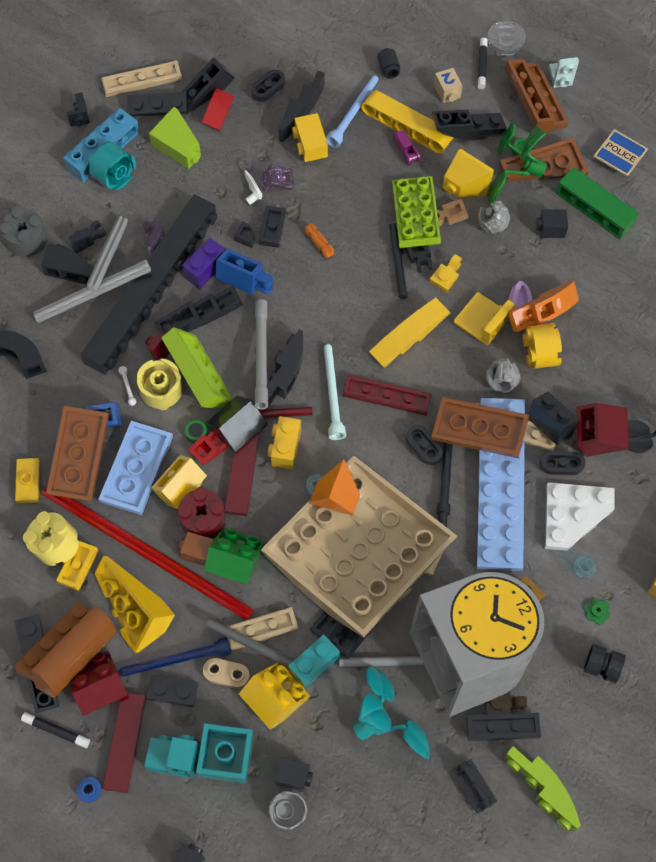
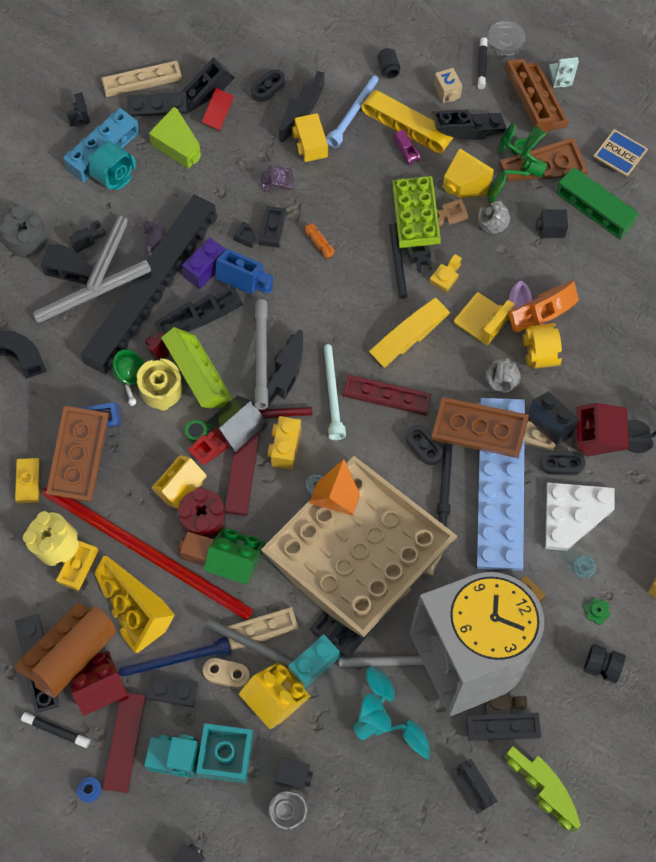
(126, 366): none -> green hat
(136, 468): light blue plate -> none
(256, 193): white bar -> none

